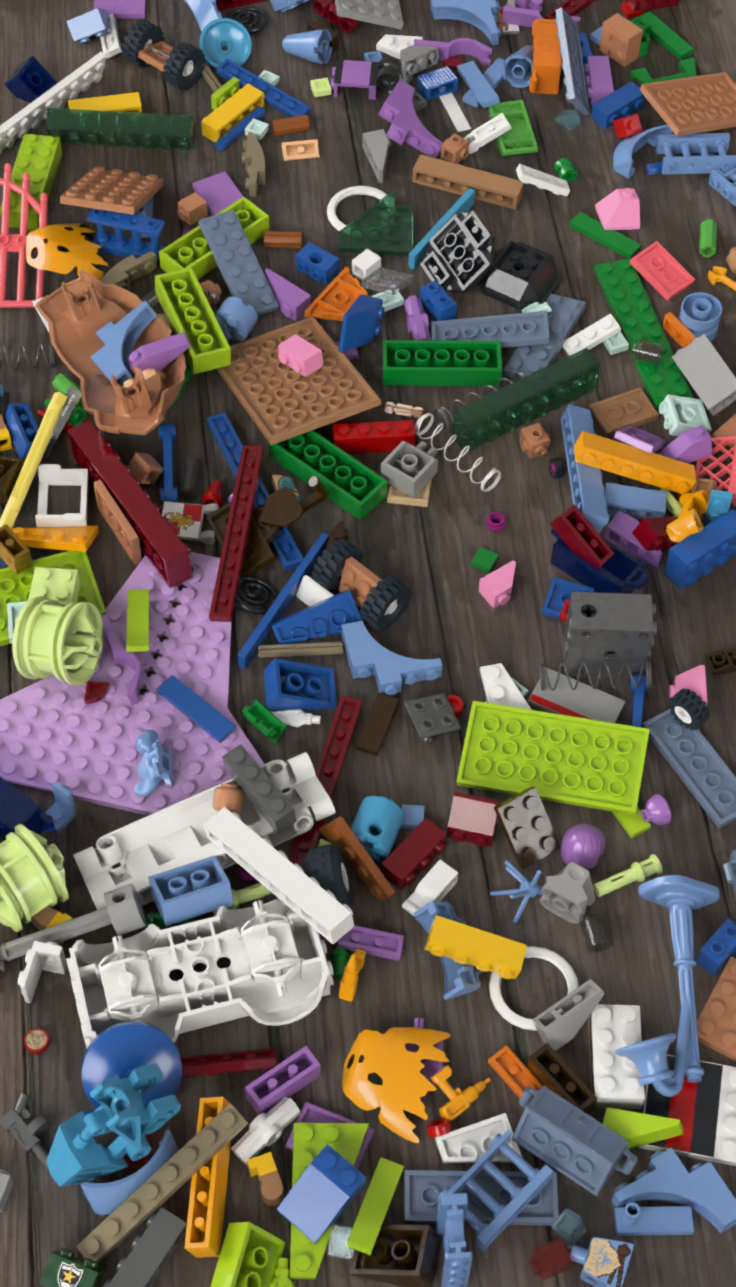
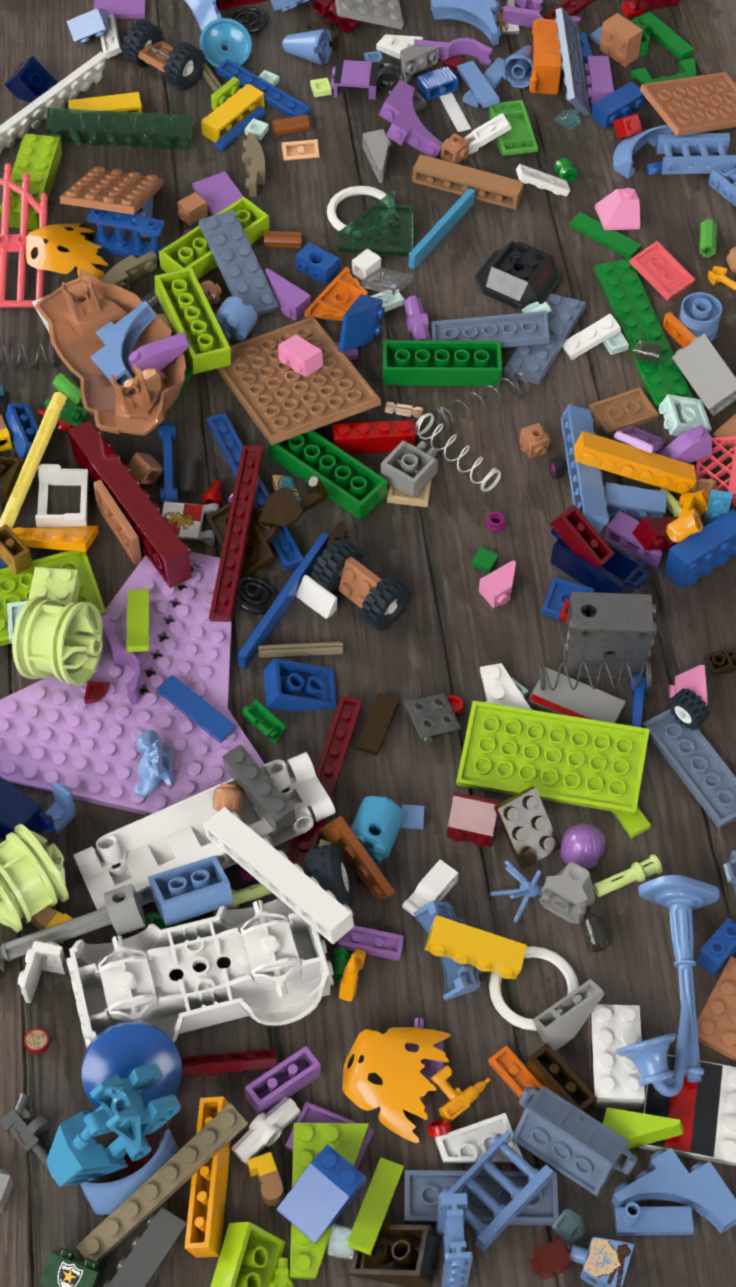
(72, 398): flat silver sticker -> none
(296, 717): white piece -> none
(318, 620): blue wing -> none
(390, 670): medium blue arch -> none
(414, 854): dark red brick -> none
(437, 302): blue brick -> none
(460, 253): black piece -> none
(525, 400): clear green brick -> none
(657, 810): medium lavender brick -> none

